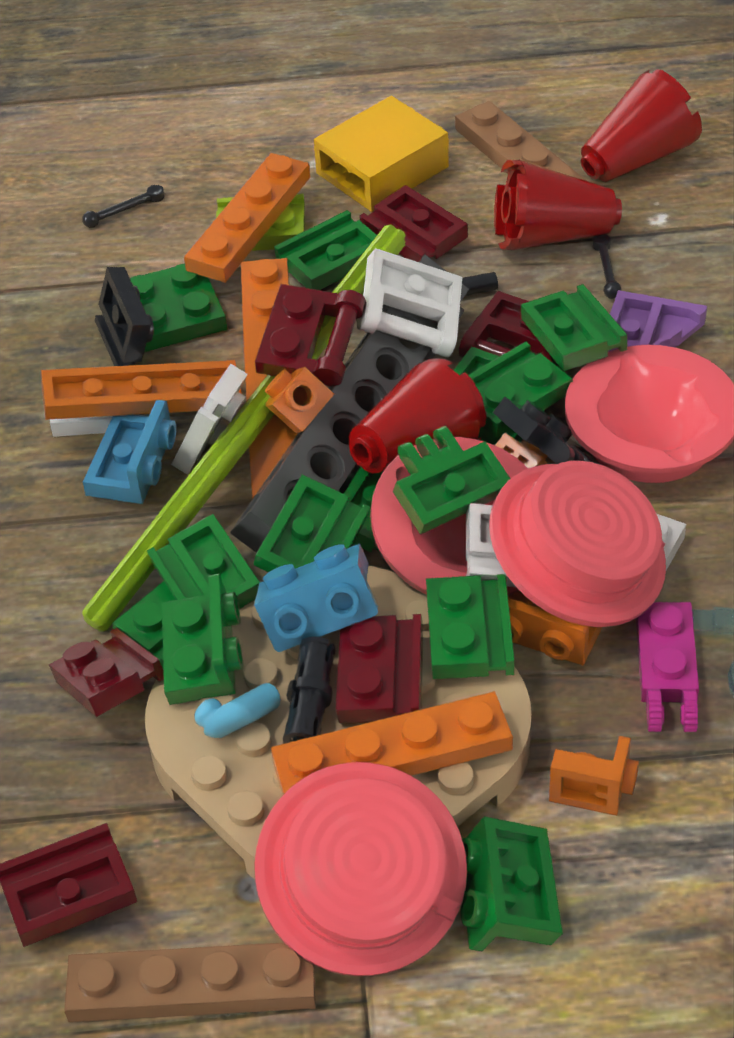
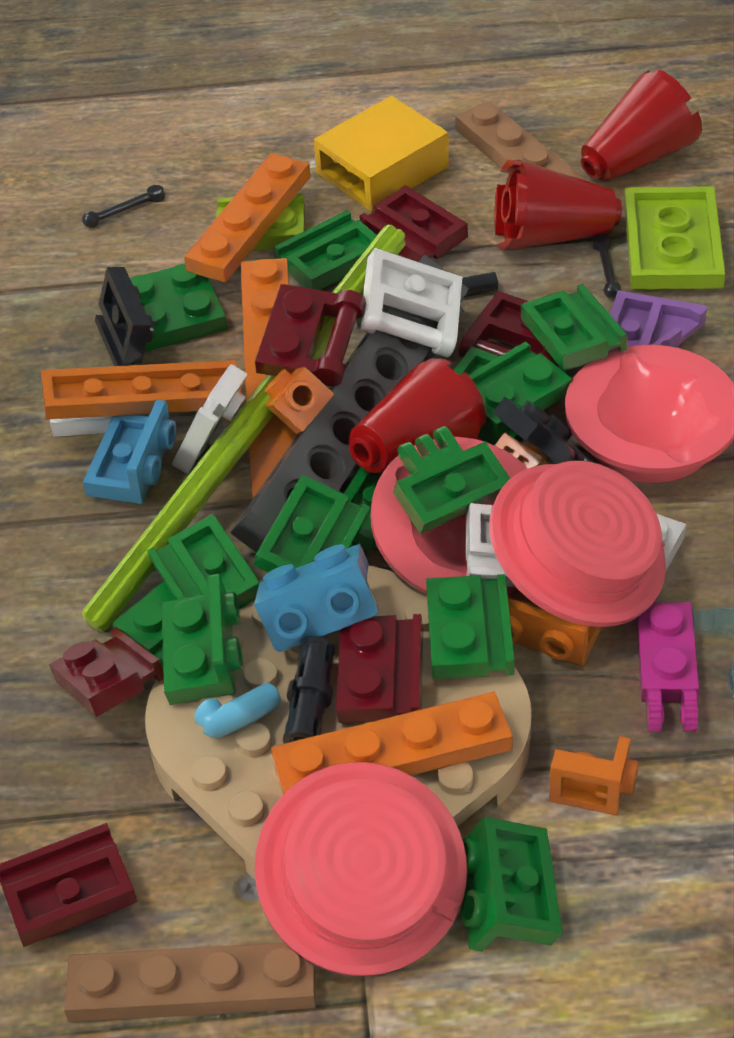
(673, 238): none -> lime plate

